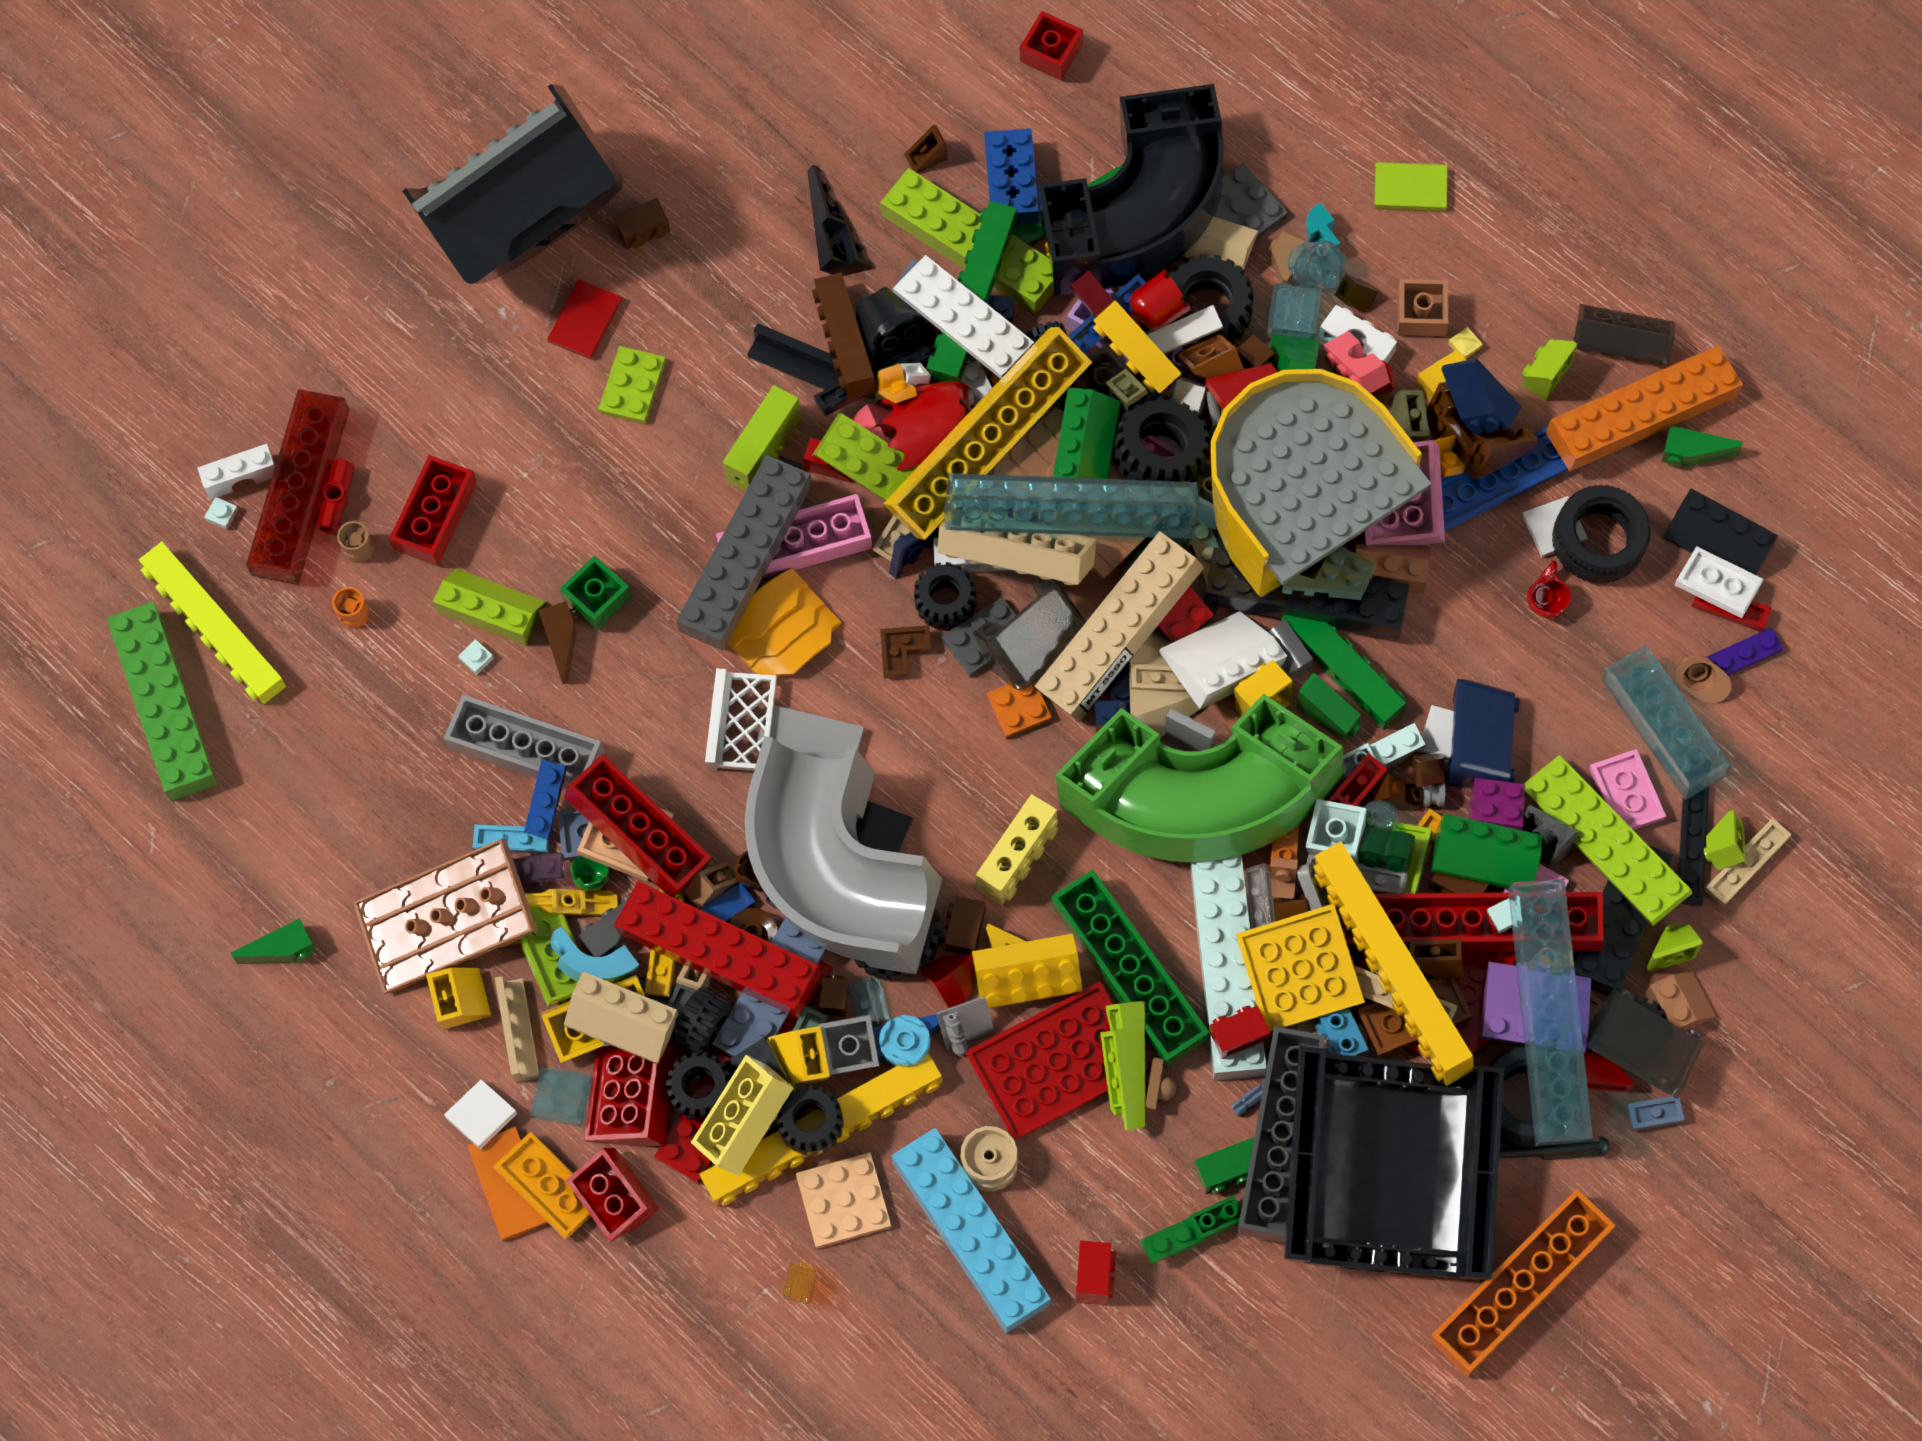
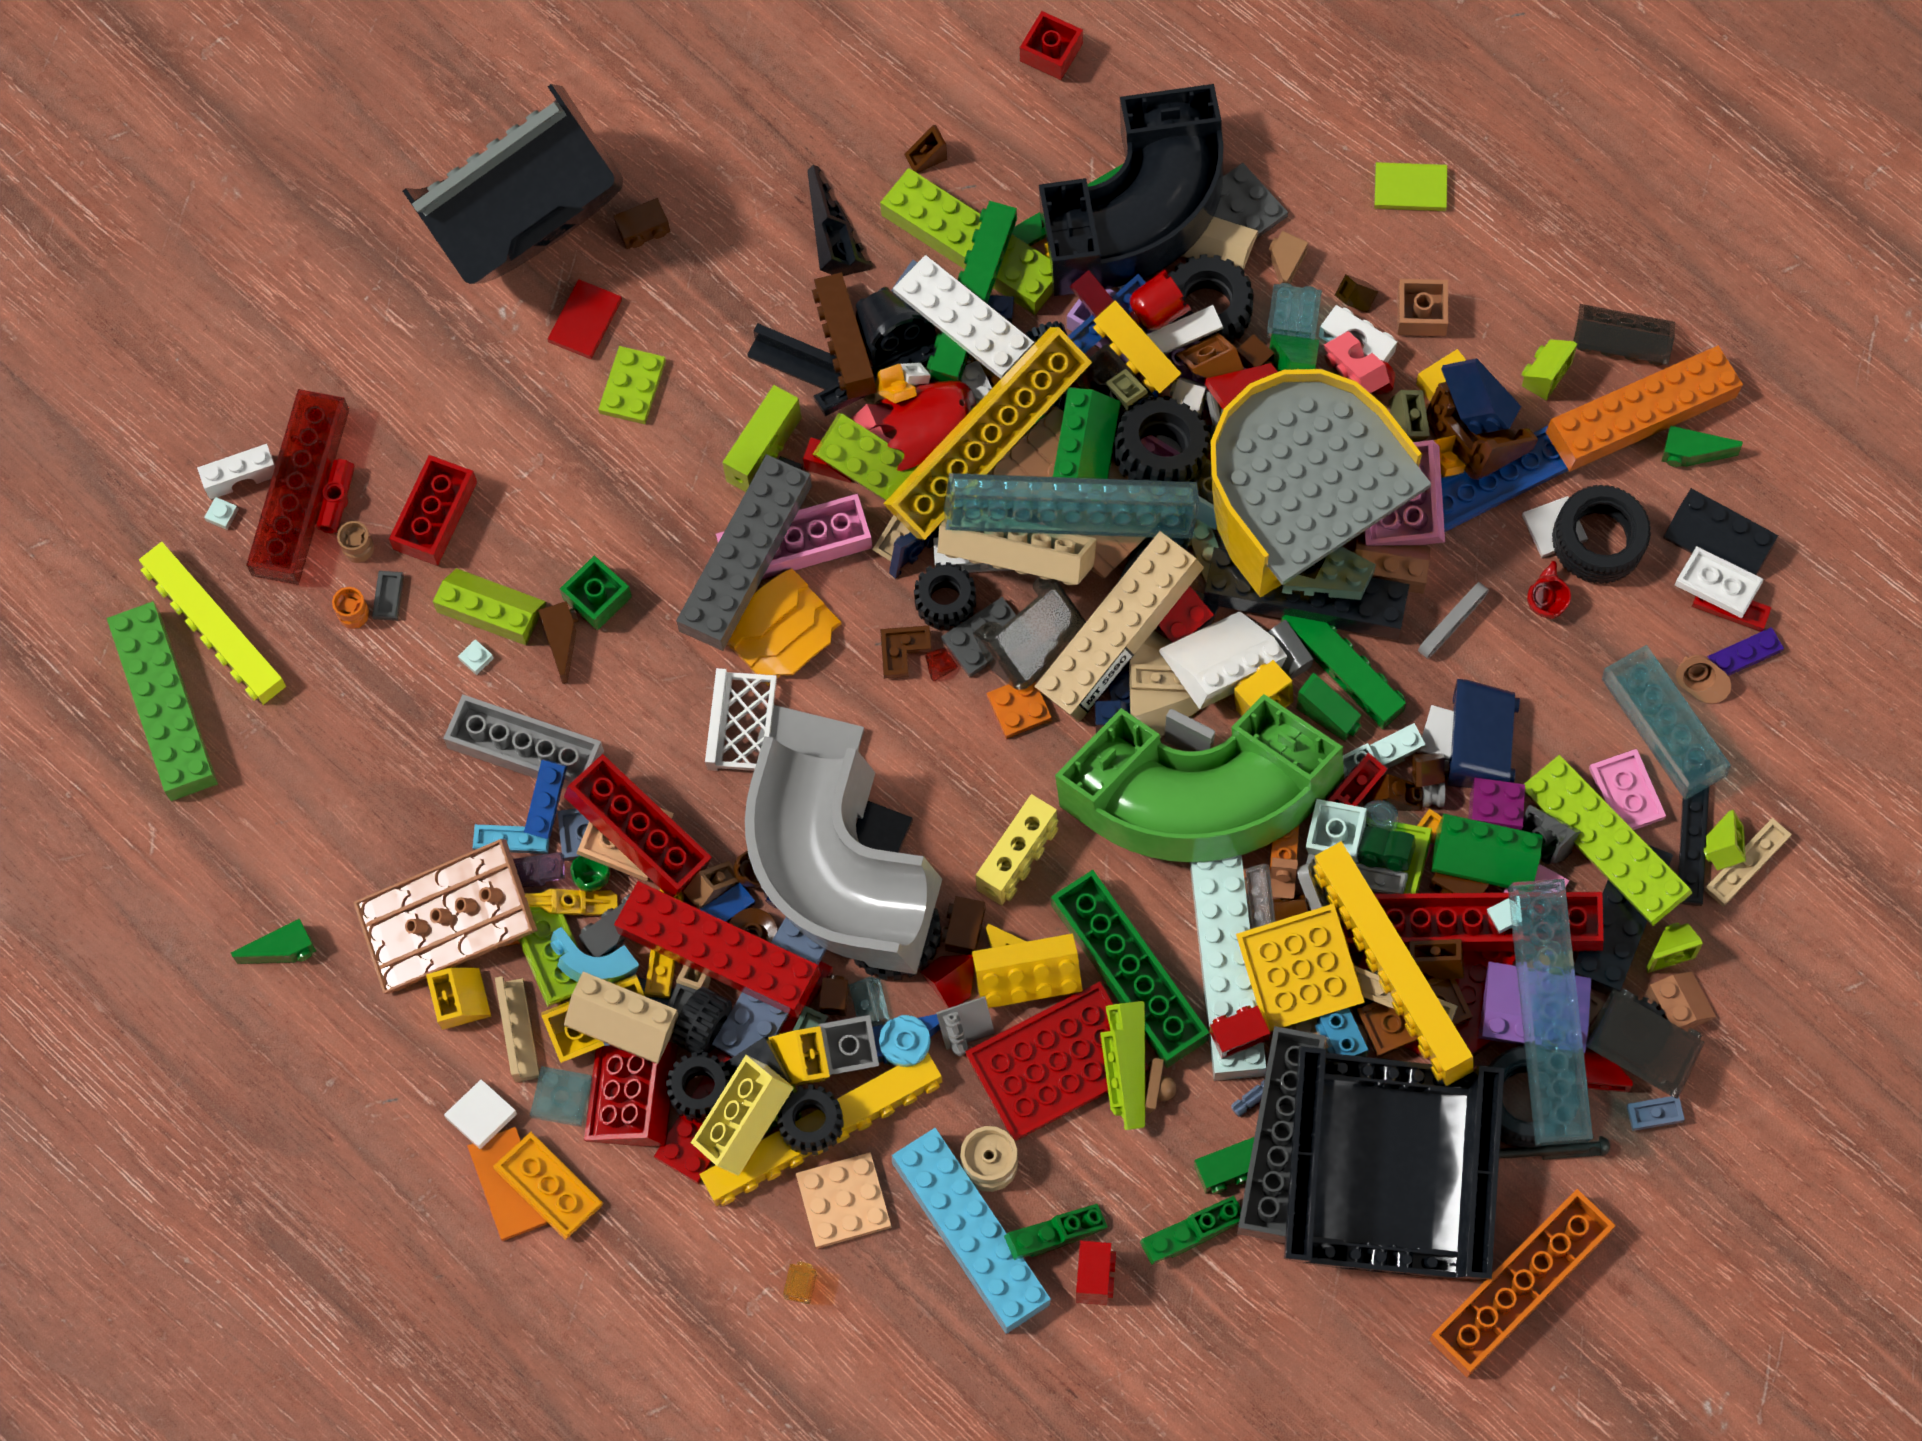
(388, 595): none -> dark grey tile
(612, 1194): red slope -> none
(939, 663): none -> clear red slope
(1012, 172): blue brick -> none
(1055, 1233): none -> green slope
(1316, 265): clear light blue brick -> none
(1320, 226): teal brick -> none
(1453, 620): none -> light grey beam
(1465, 342): light yellow tile -> none

